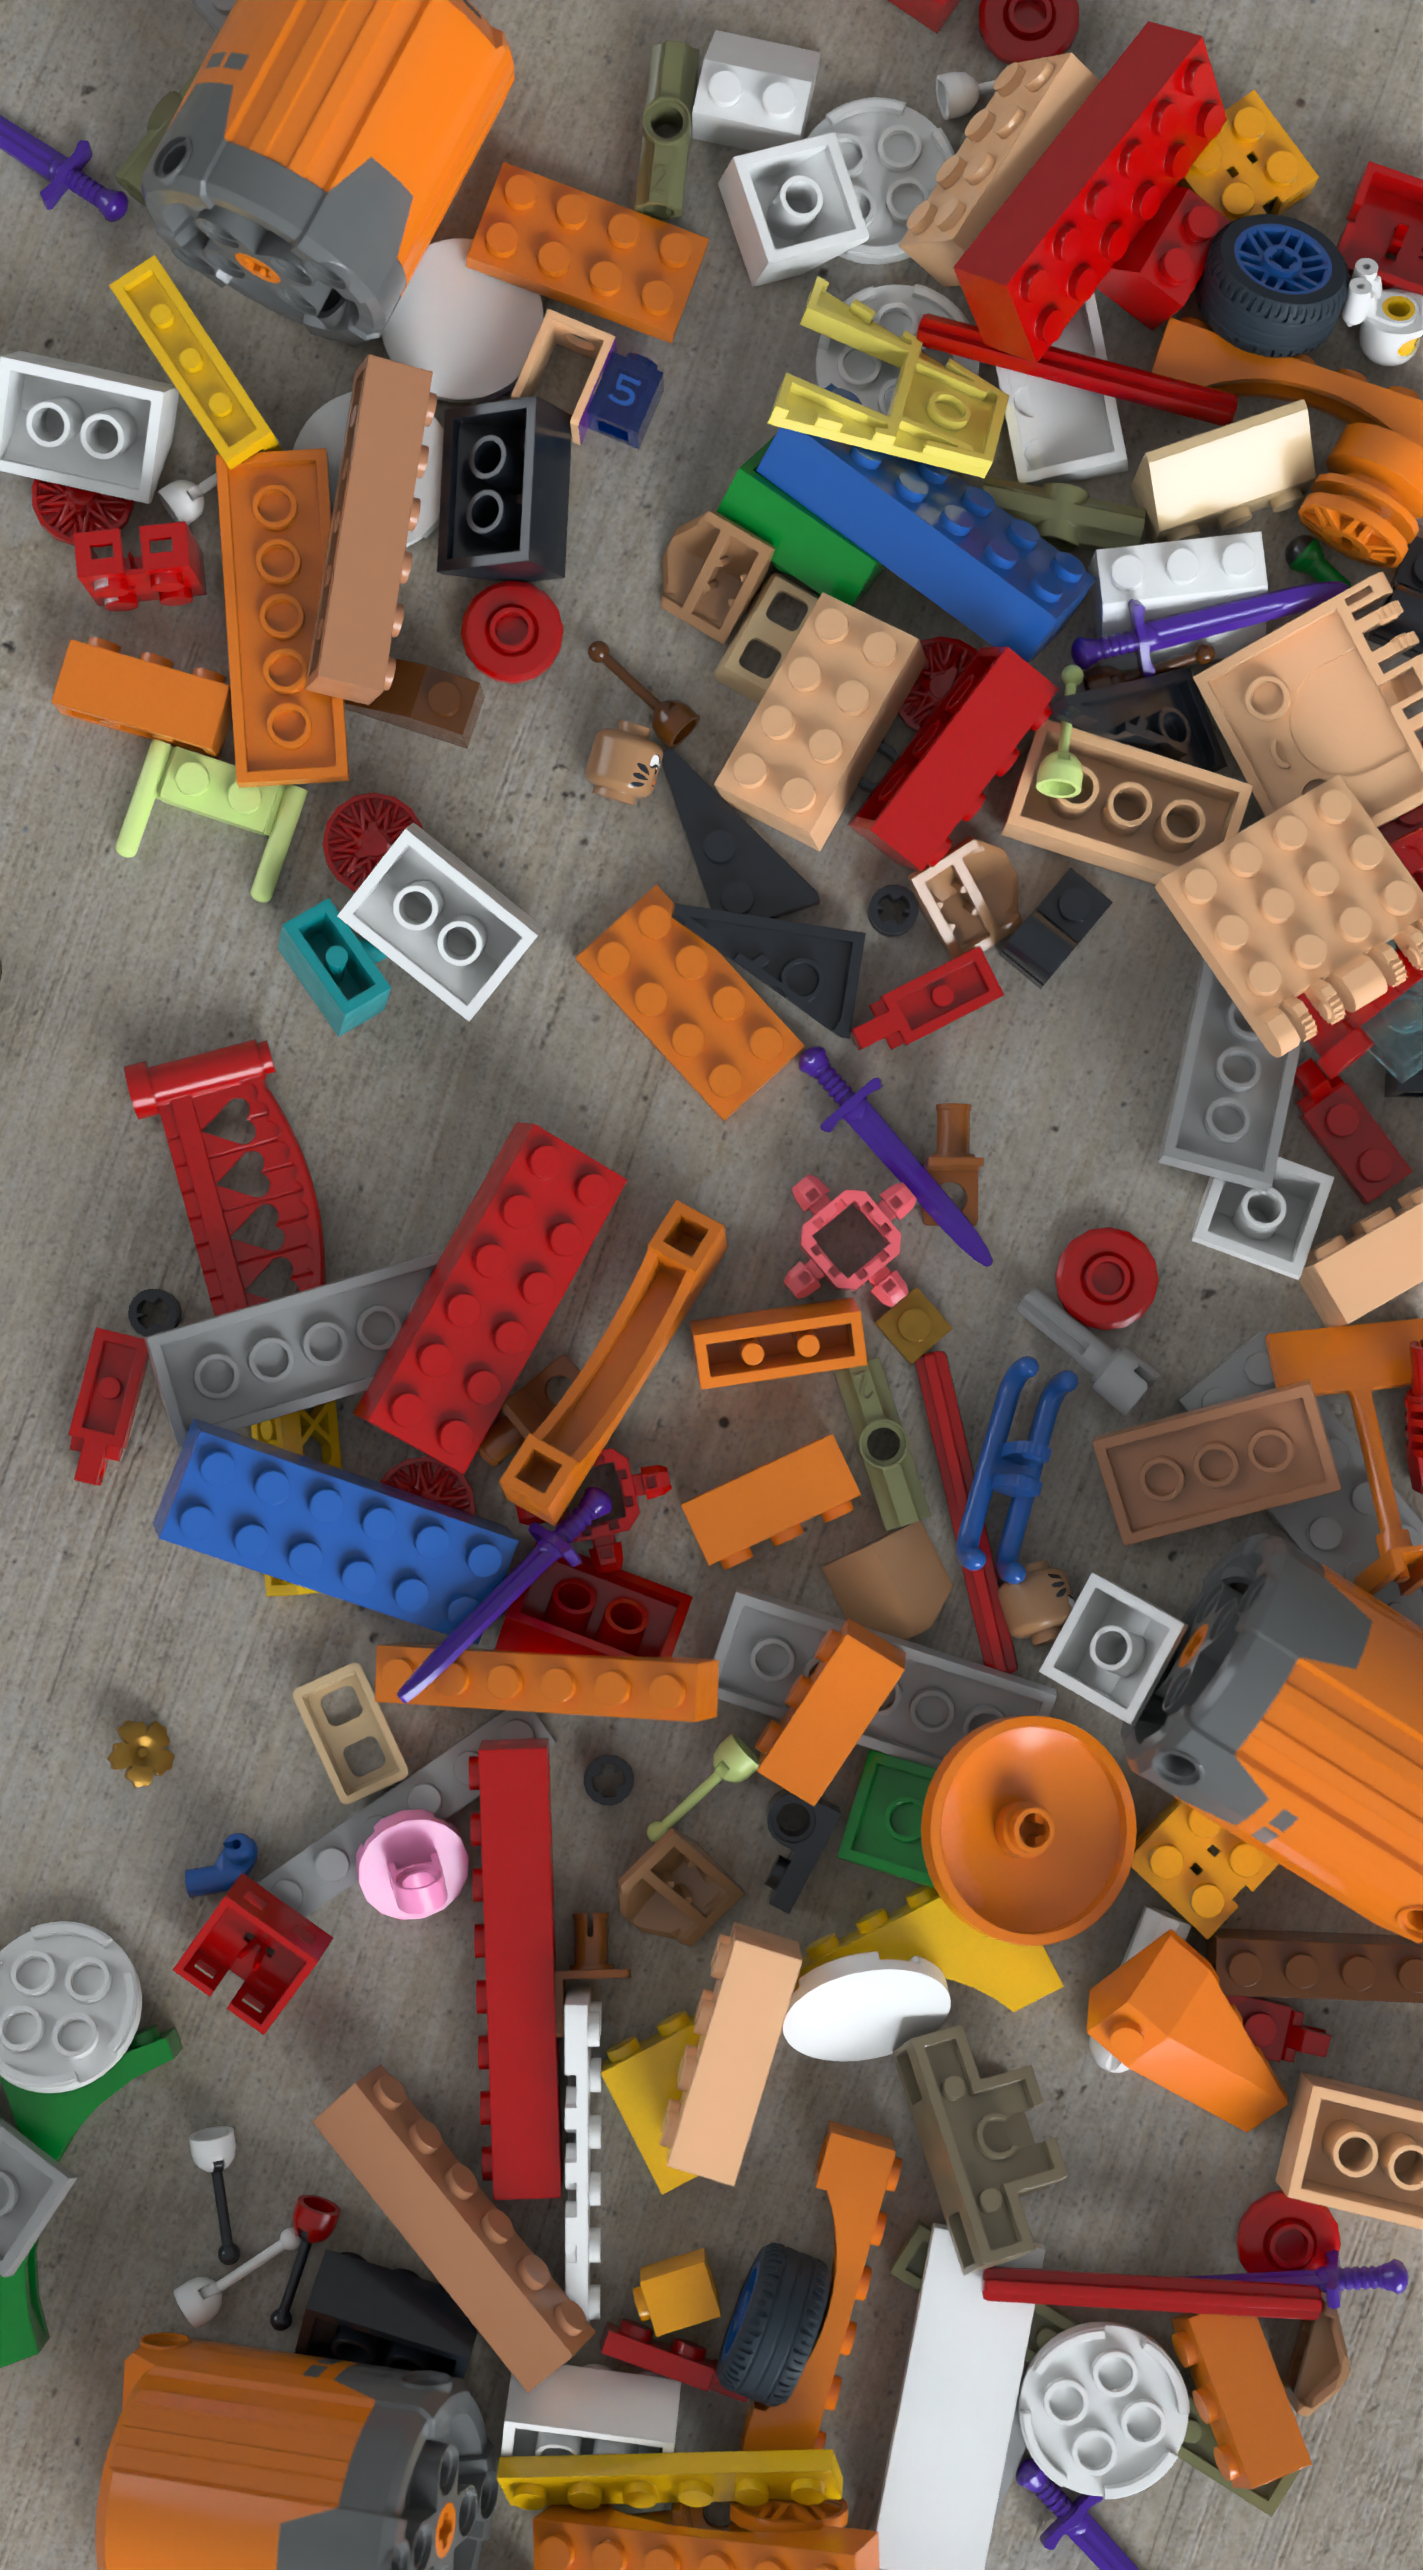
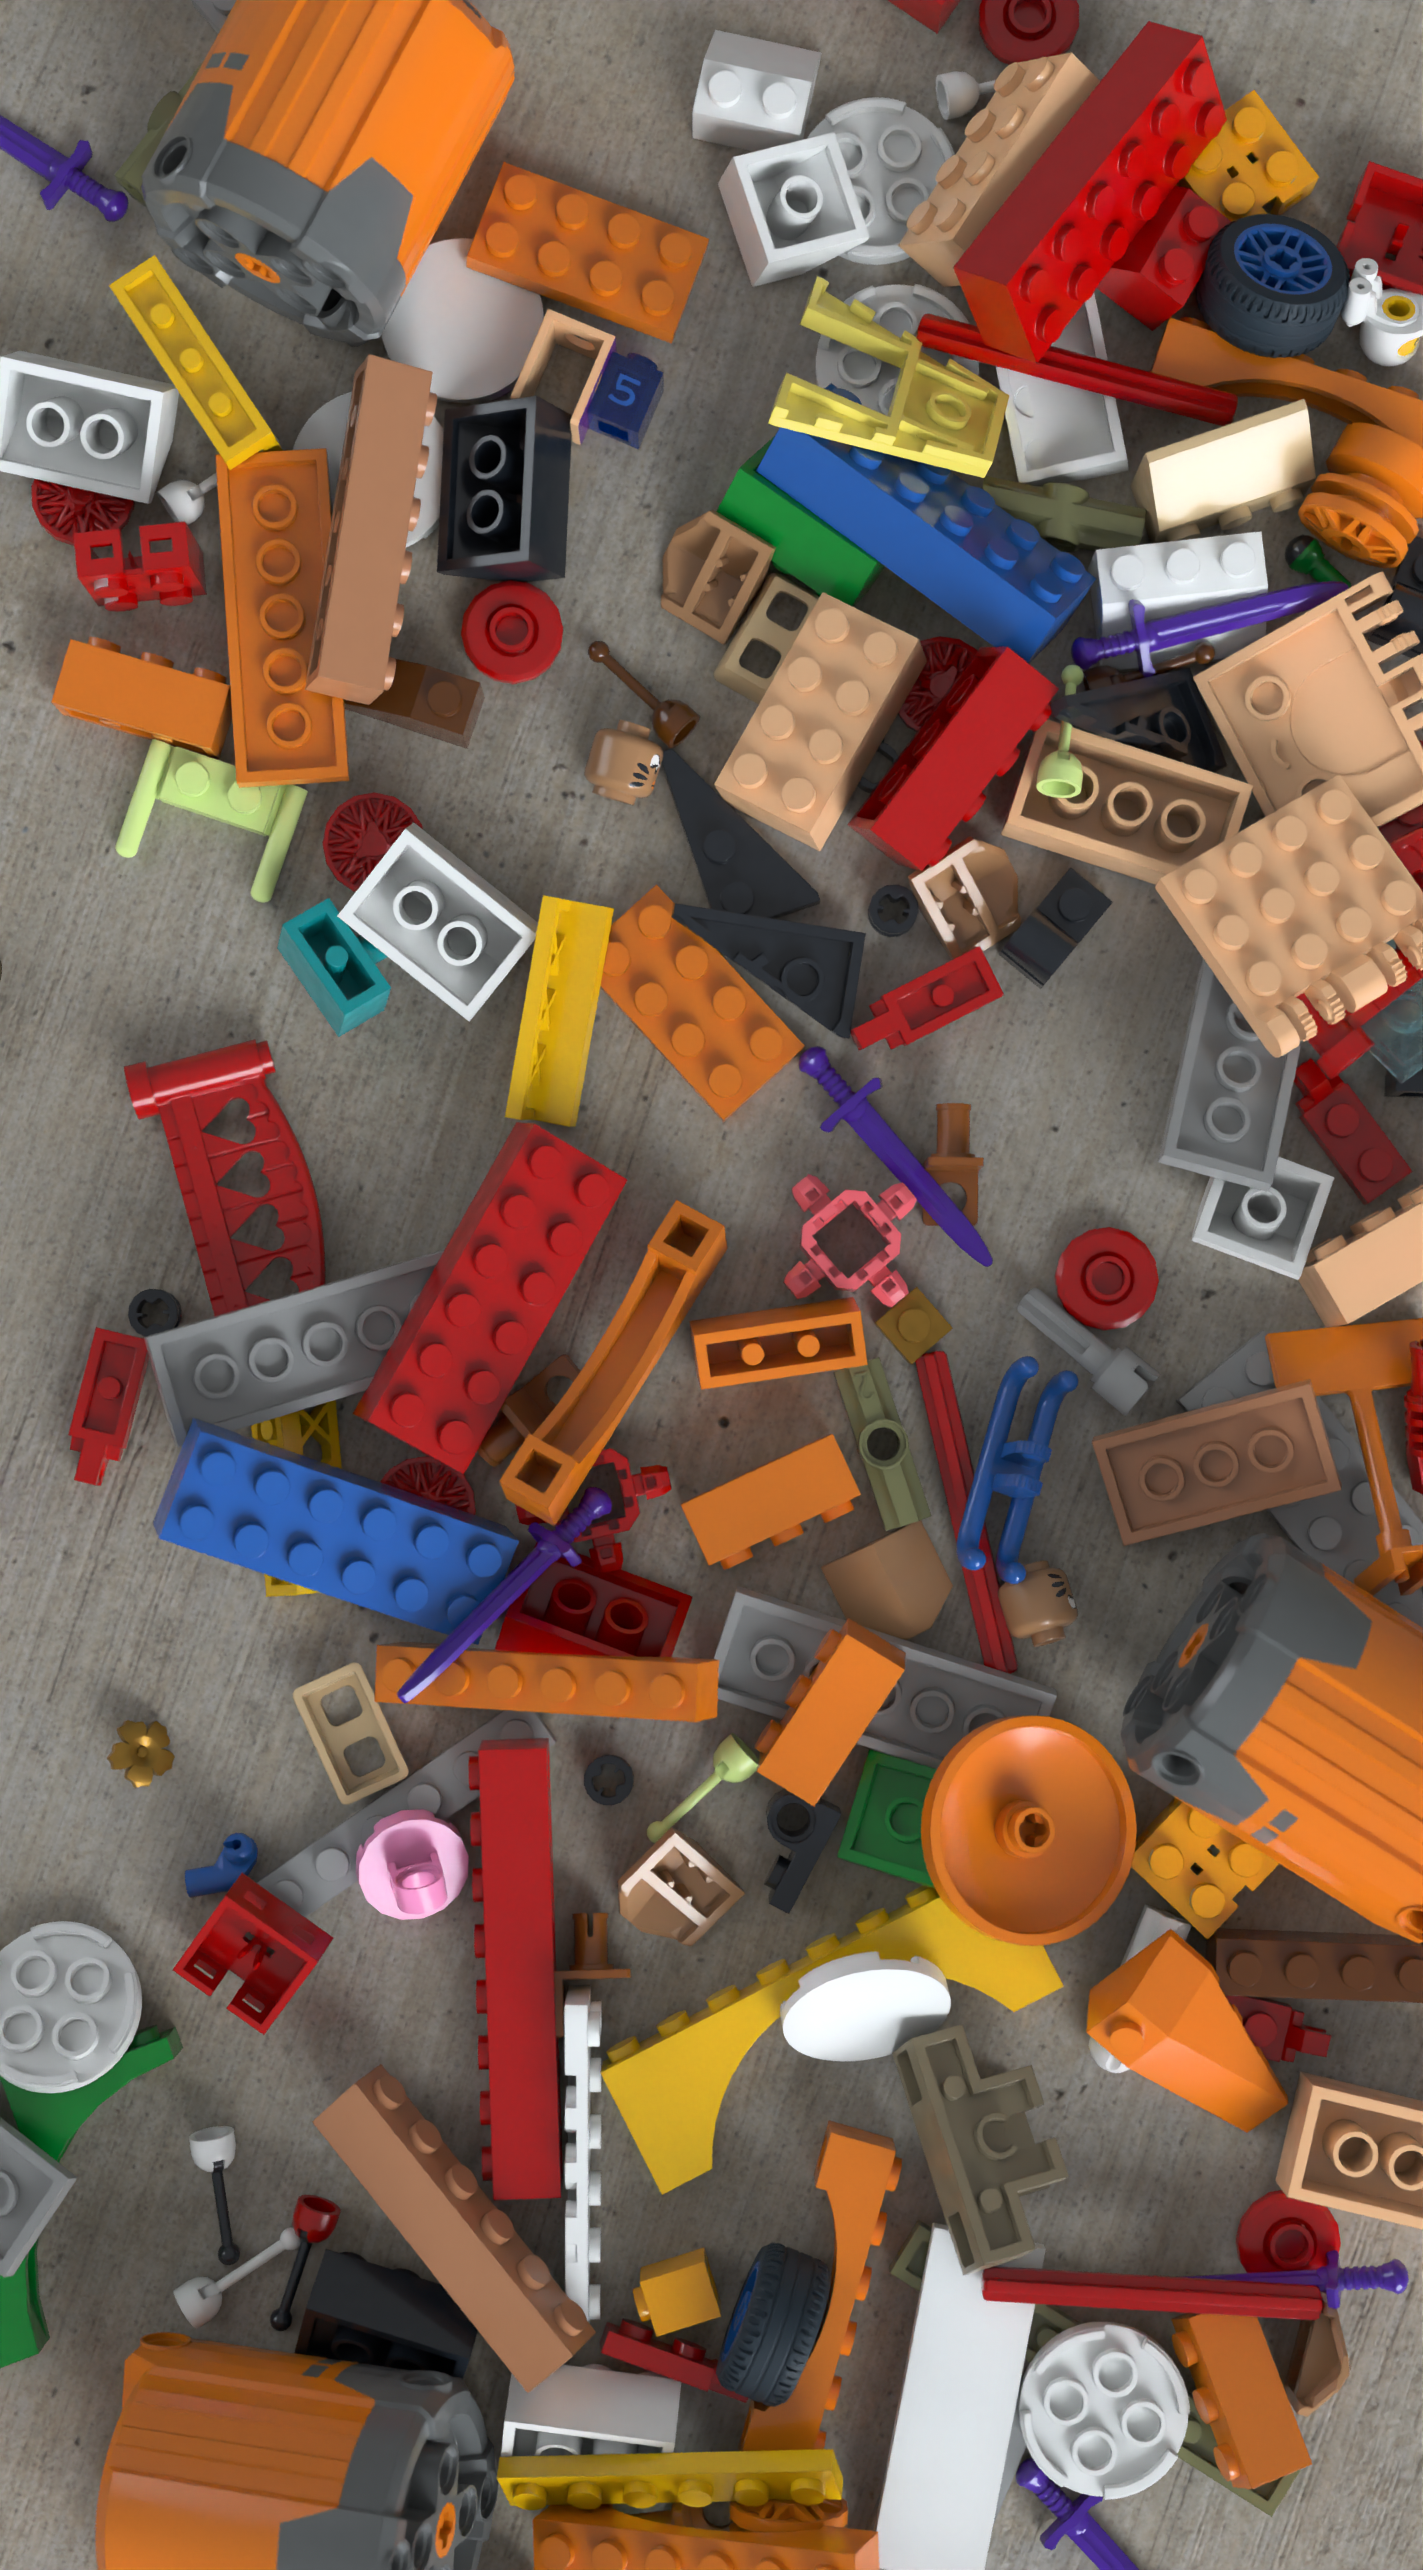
(559, 1011): none -> yellow fence
(667, 102): olive piece -> none
(733, 2054): light nougat brick -> none
(1113, 1648): white slope -> none

